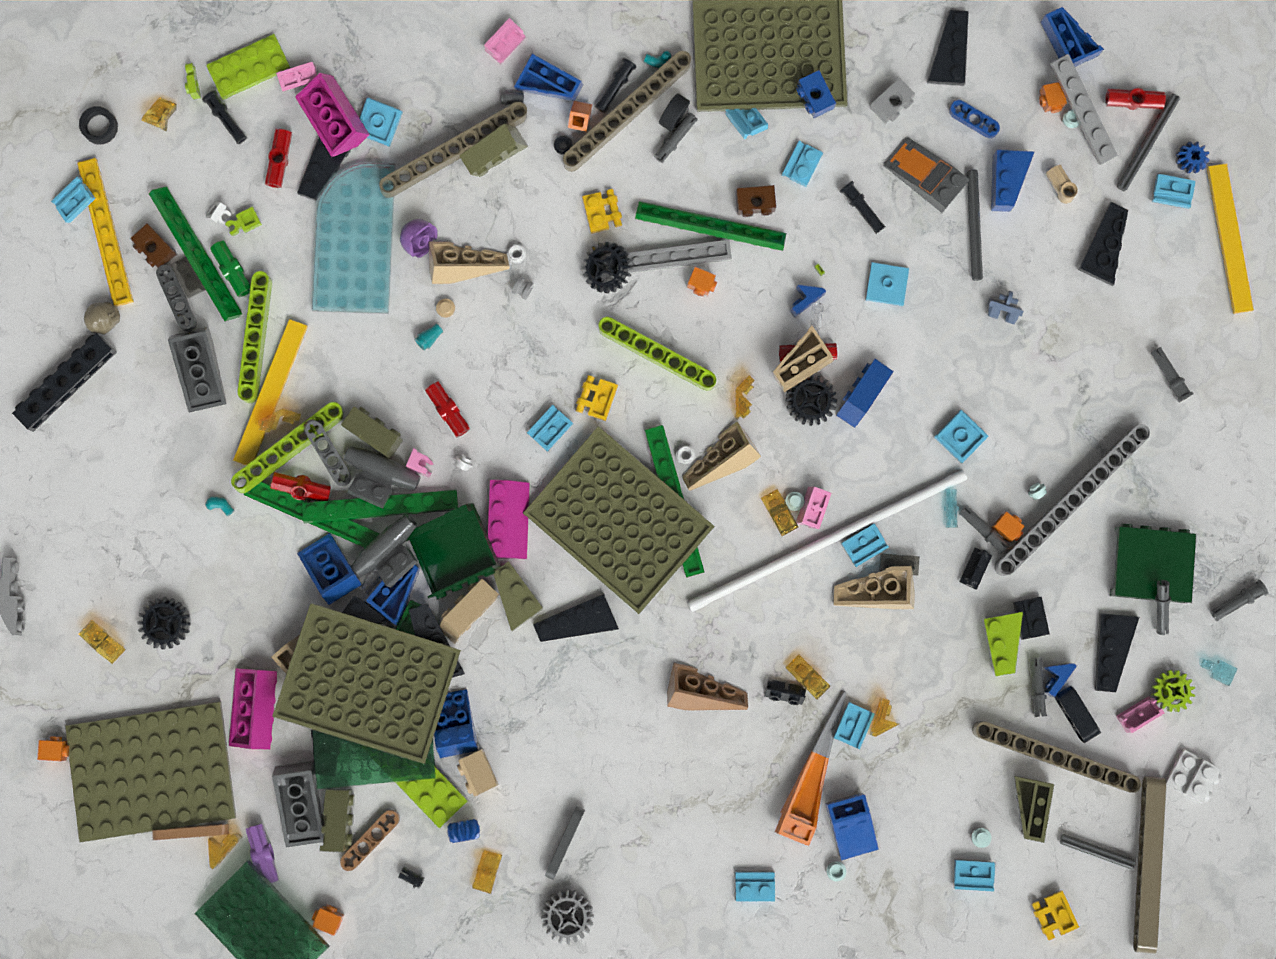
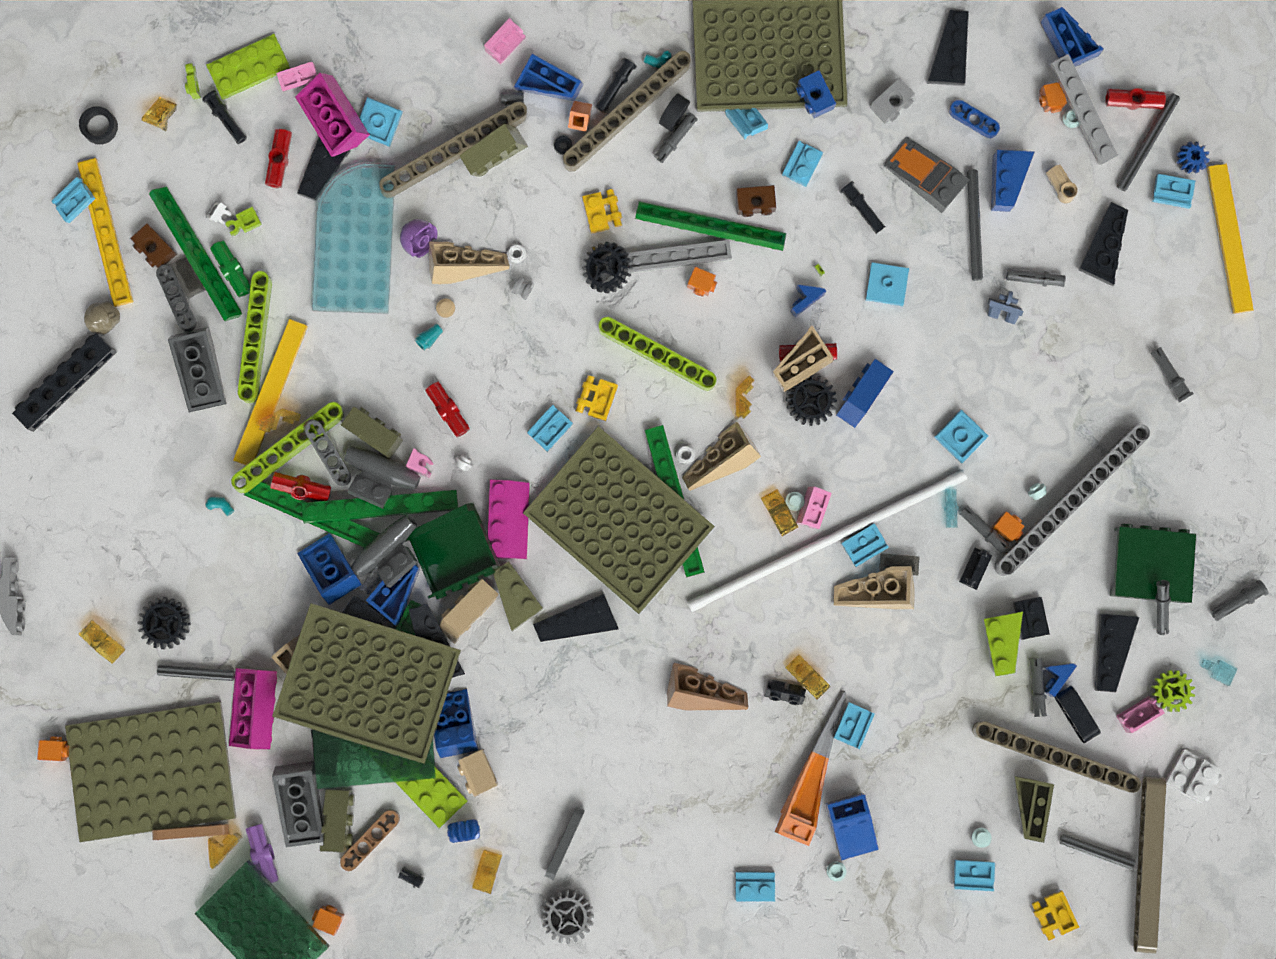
(198, 673): none -> dark grey axle
(880, 724): clear yellow slope -> none
(1014, 275): none -> dark grey pin

